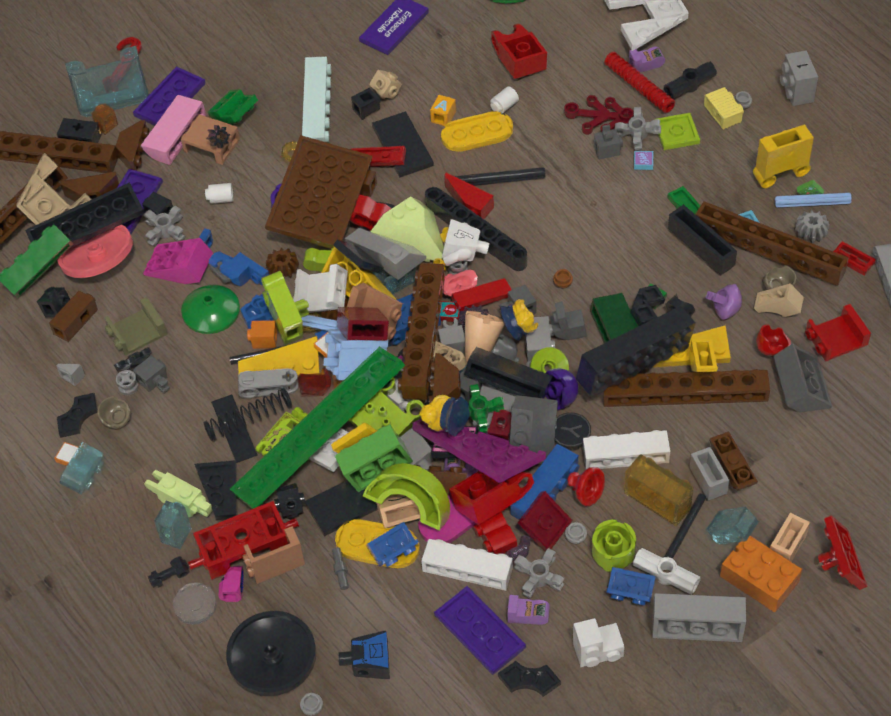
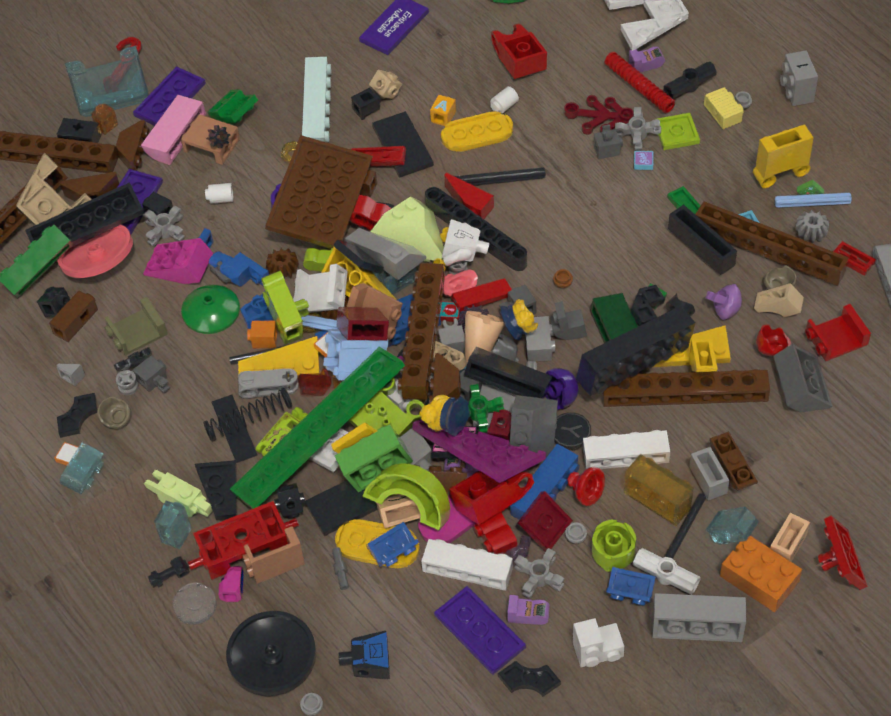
(549, 356): lime dish -> none

